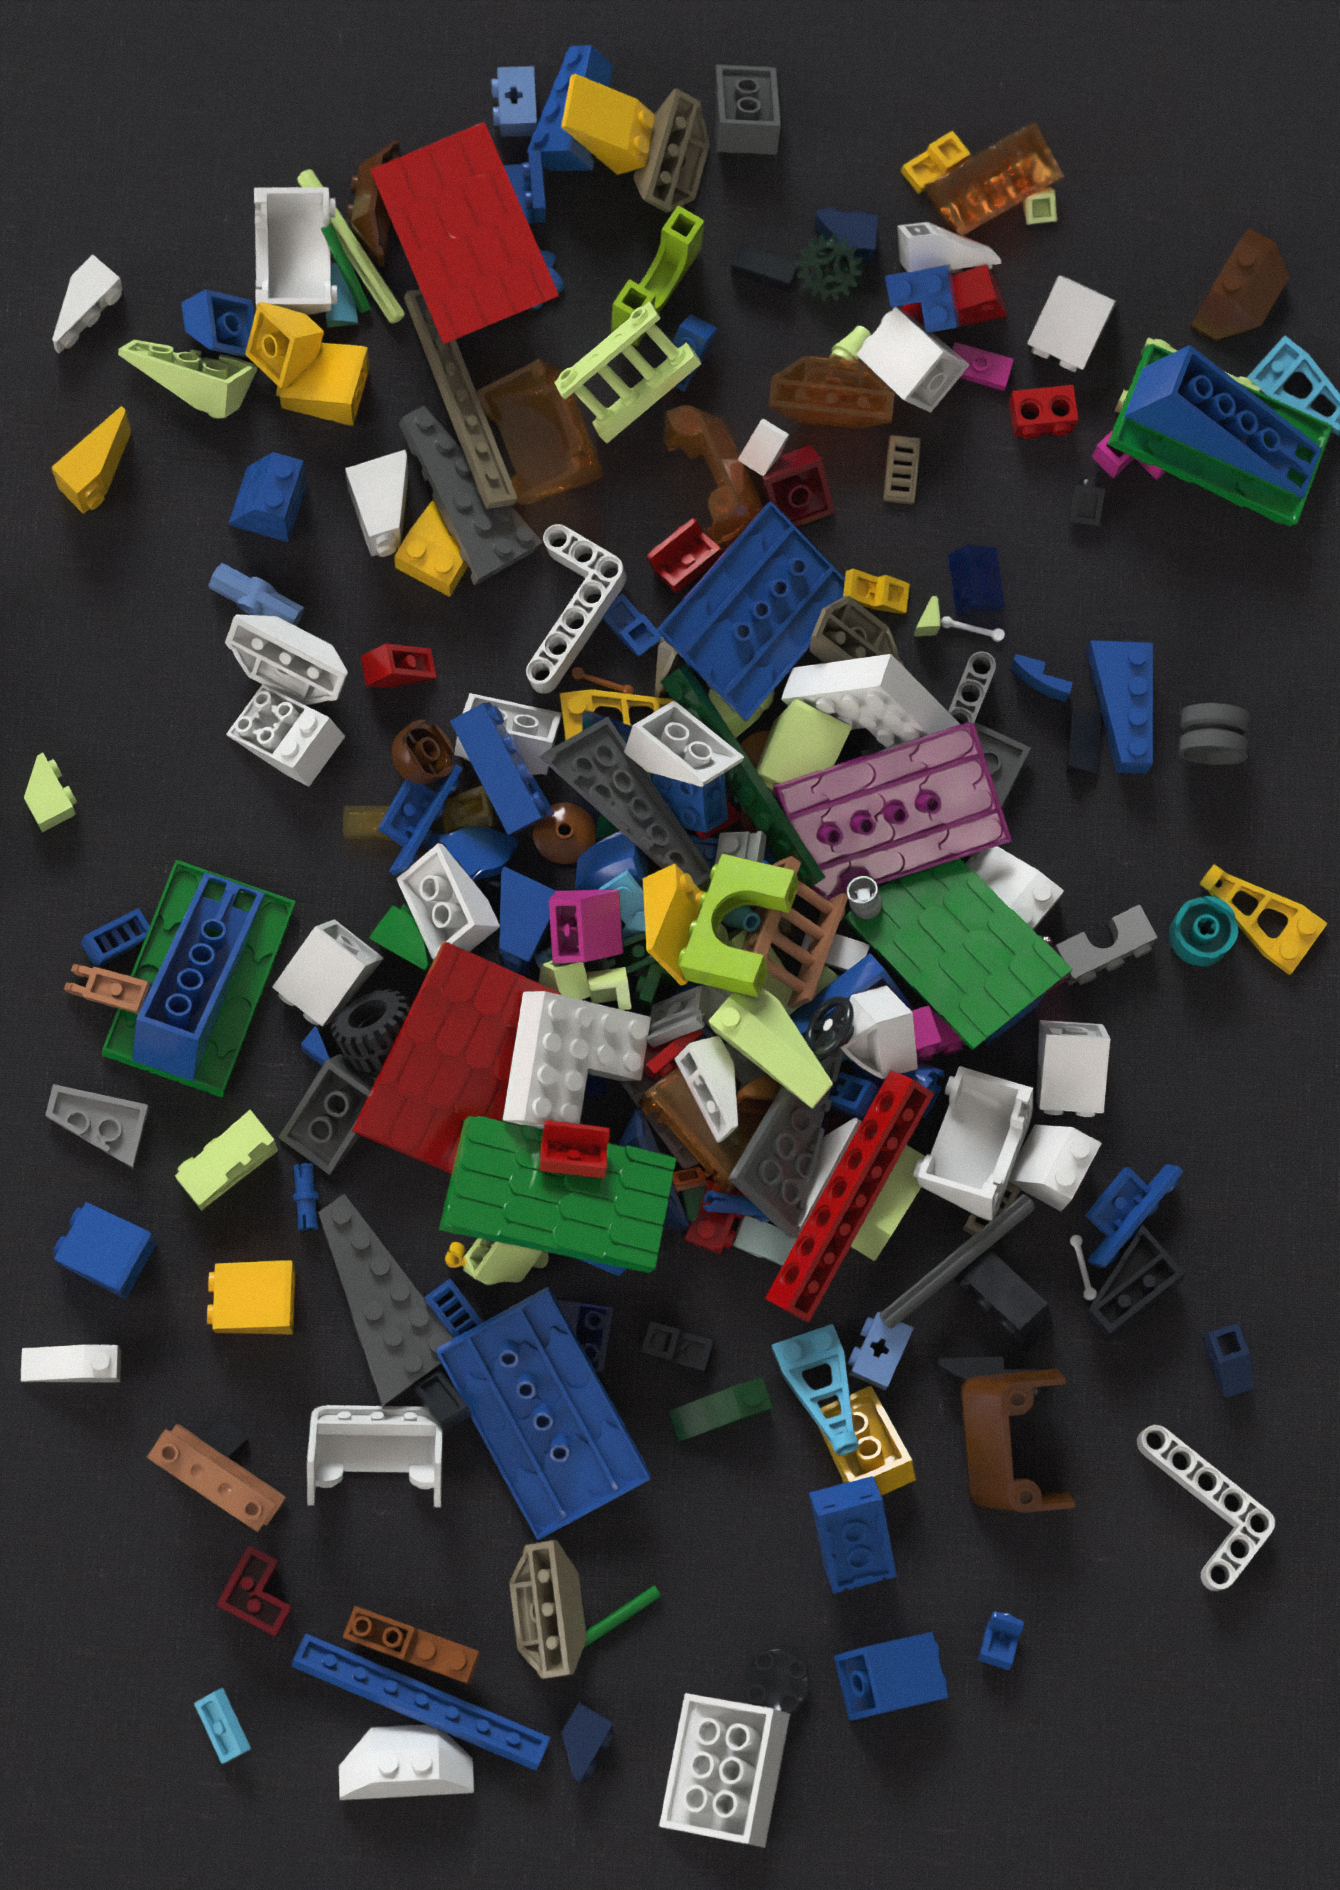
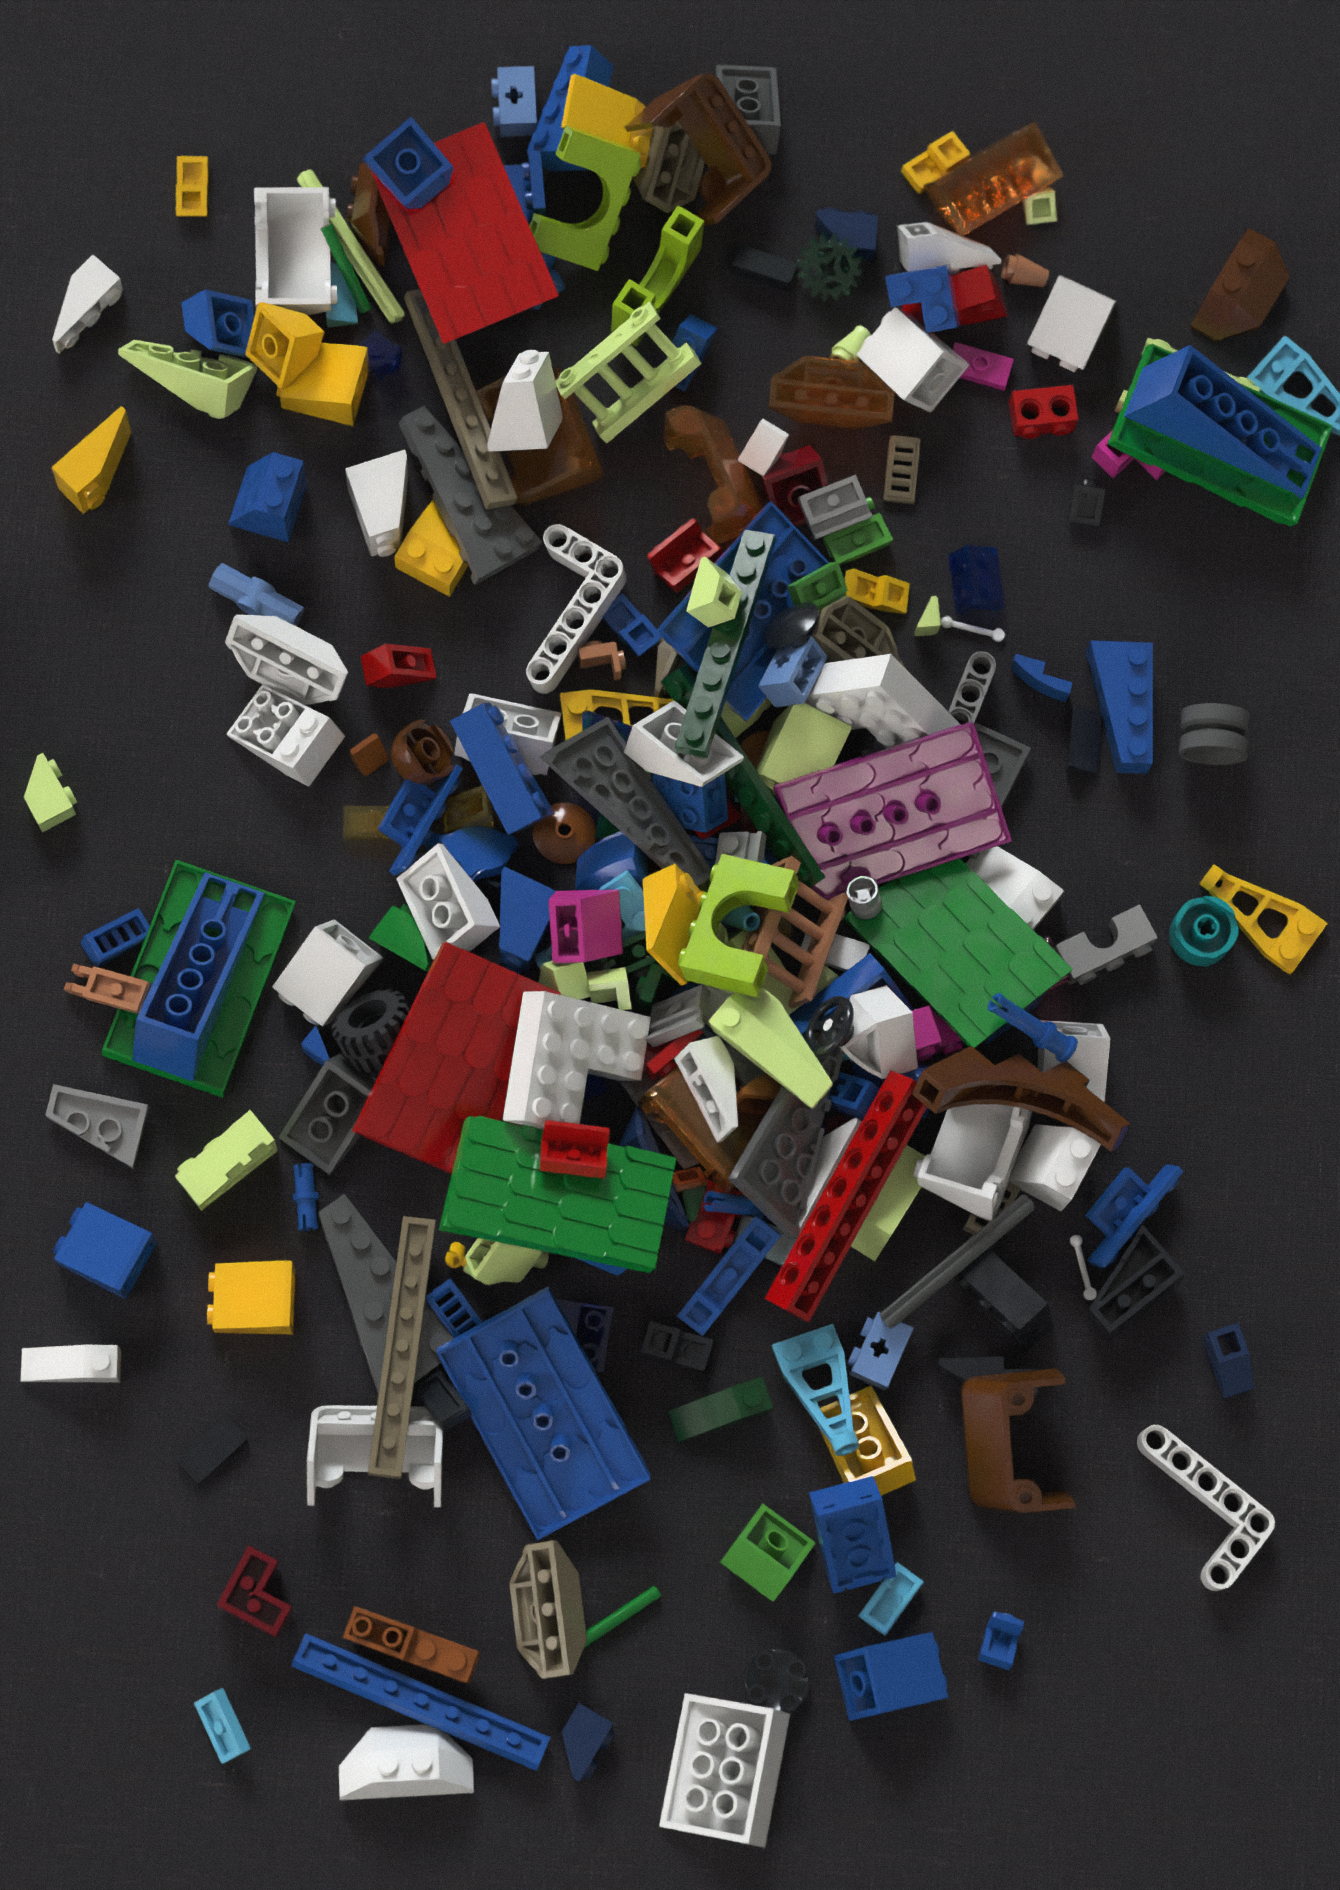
(192, 186): none -> yellow slope
(216, 1477): nougat fence -> none
(369, 755): none -> dark orange slope
(382, 355): none -> clear blue bracket
(401, 1348): none -> dark tan plate
(410, 165): none -> blue slope
(527, 405): none -> white slope
(578, 674): dark orange hinge -> none
(588, 241): none -> lime arch
(596, 654): none -> nougat bracket
(713, 595): none -> yellowish green slope
(720, 136): none -> reddish brown windscreen
(725, 647): none -> plate
(729, 1275): none -> blue slope
(768, 1552): none -> bright green slope
(791, 626): none -> black dish
(793, 673): none -> medium blue brick
(819, 587): none -> bright green plate
(834, 507): none -> light grey plate
(858, 539): none -> bright green plate
(890, 1599): none -> medium azure plate
(1023, 272): none -> nougat cone
(1044, 1034): none -> blue pin
(1058, 1092): none -> reddish brown arch

